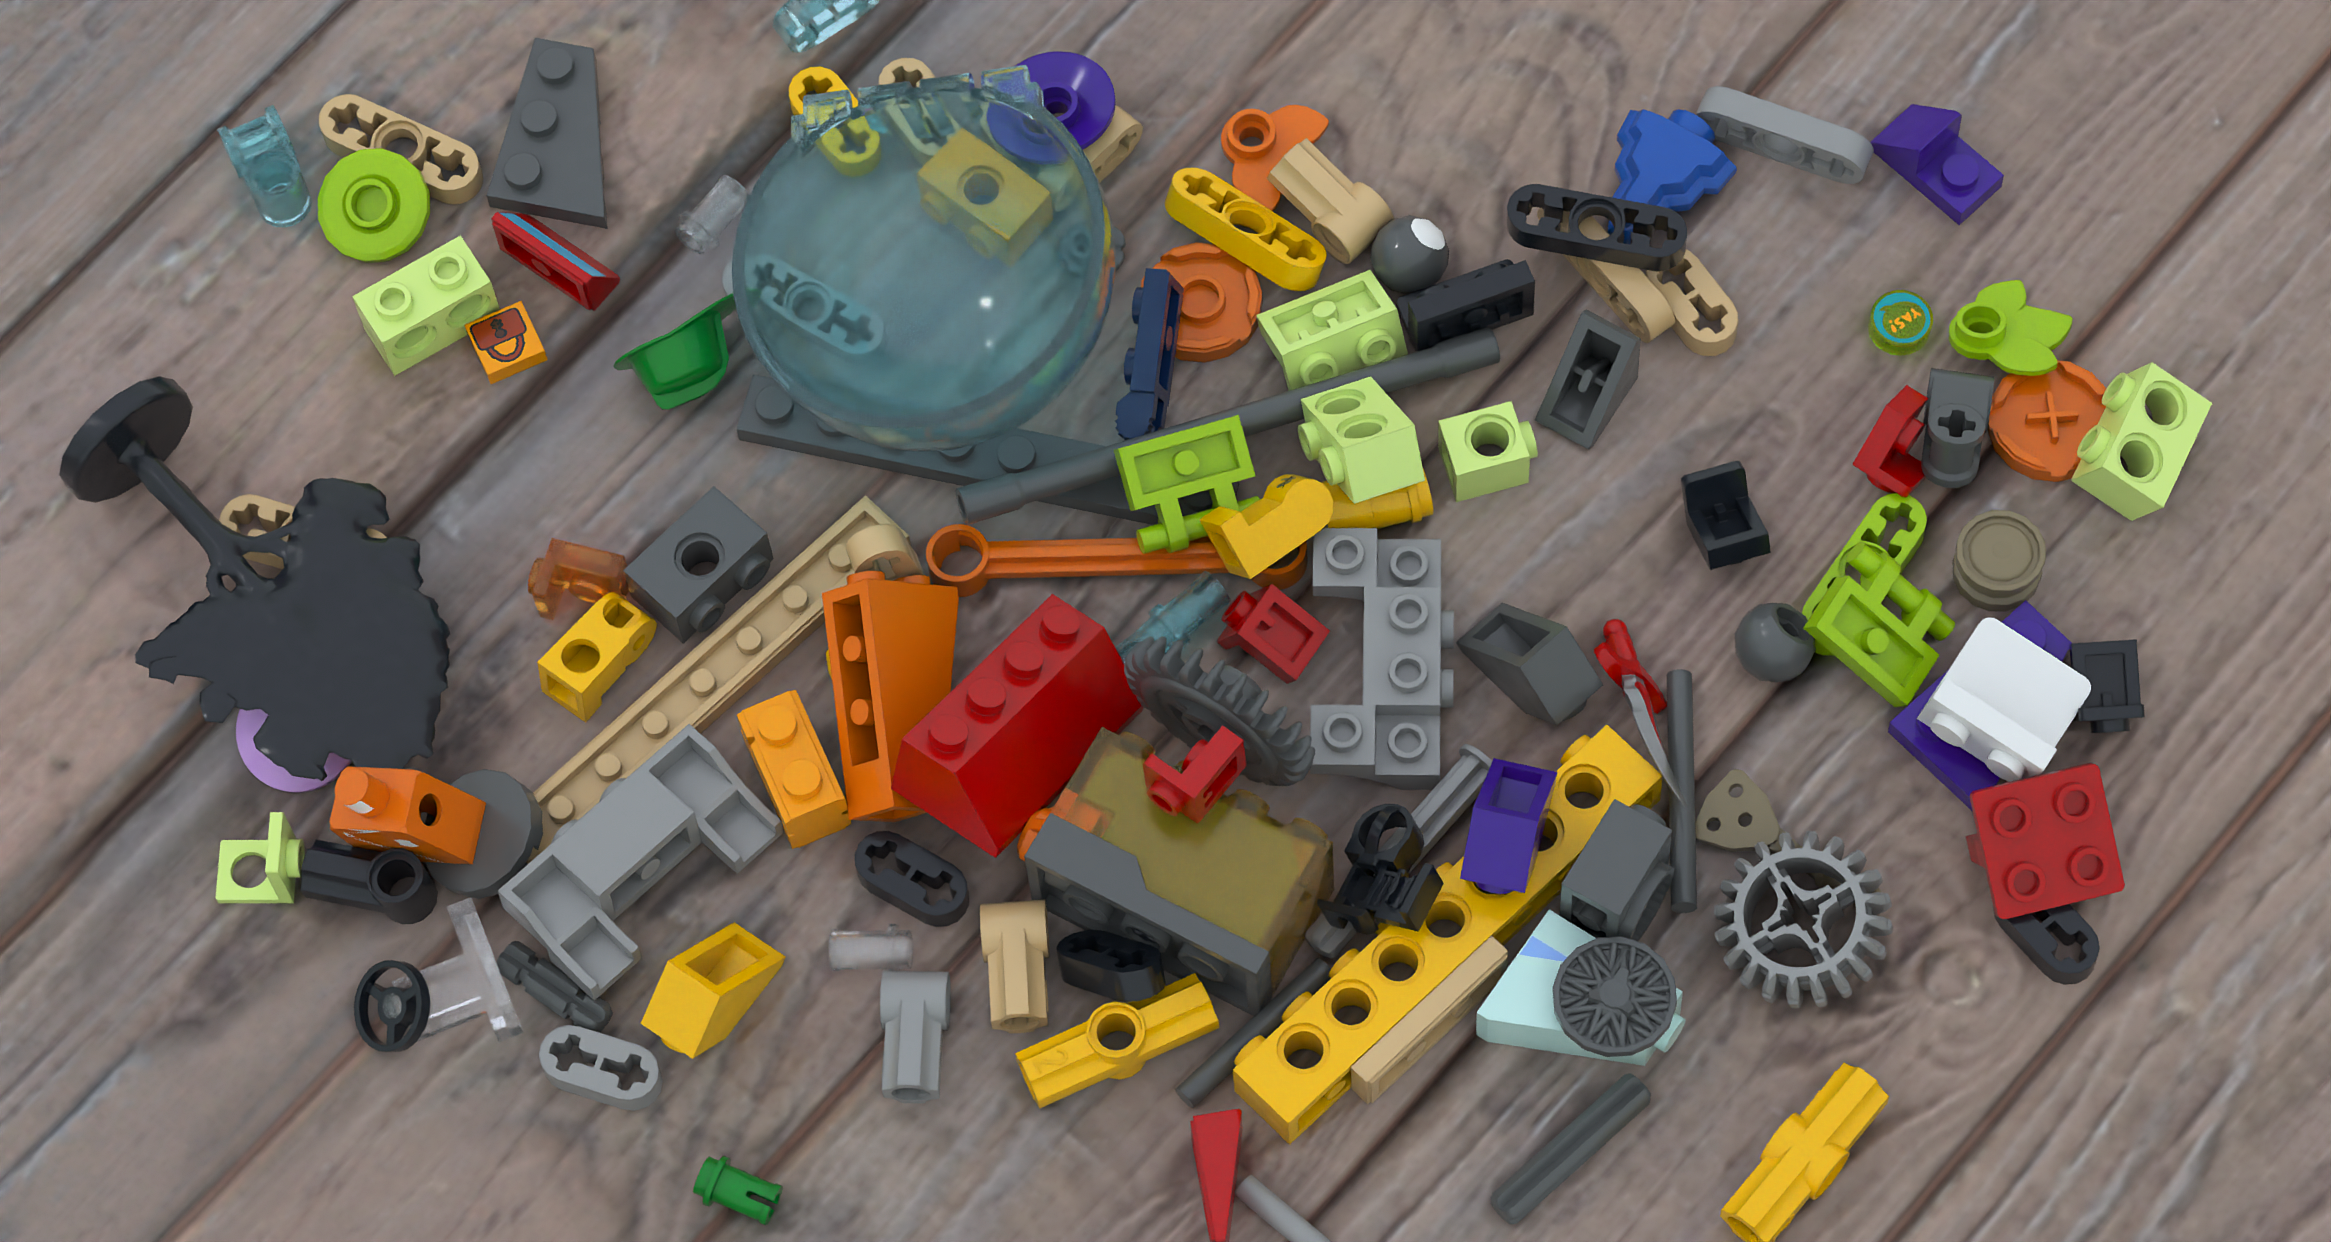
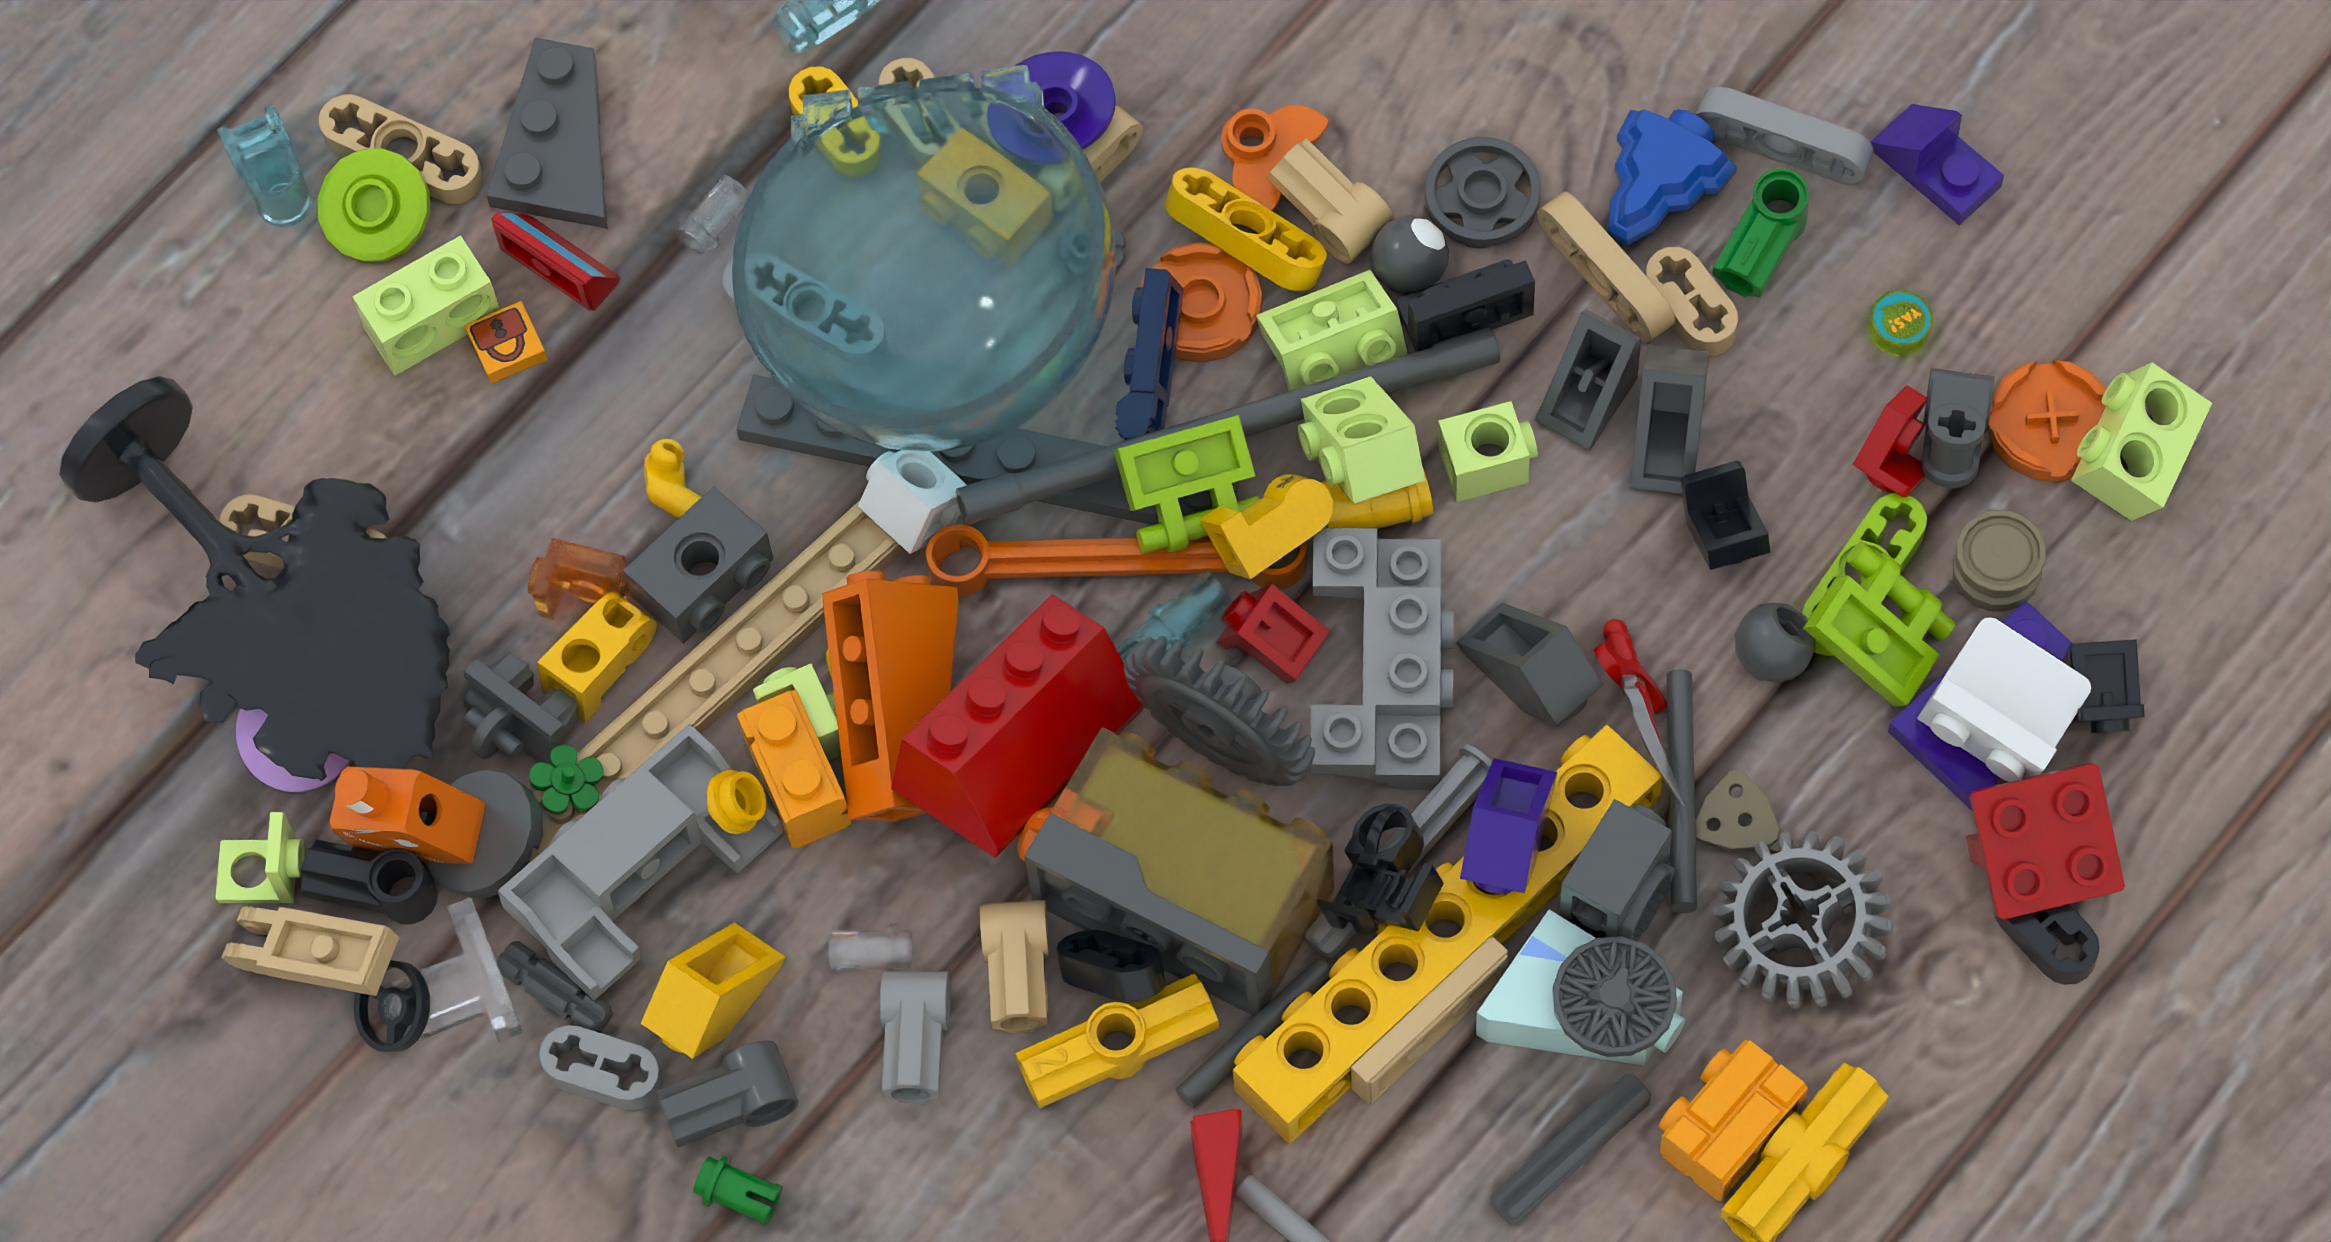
(314, 949): none -> tan hinge
(508, 718): none -> dark grey hips
(567, 780): none -> green plant
(666, 478): none -> yellow arm
(684, 361): green piece -> none
(735, 801): none -> yellow plate
(745, 1089): none -> dark grey piece
(817, 704): none -> yellowish green bracket
(884, 550): tan beam -> none
(905, 891): black beam -> none
(911, 496): none -> white brick
(1205, 776): red bracket -> none
(1482, 192): none -> dark grey wheel
(1644, 217): black beam -> none
(1669, 418): none -> dark grey slope
(1730, 1118): none -> light orange brick
(1763, 235): none -> green piece
(2009, 331): lime plate -> none

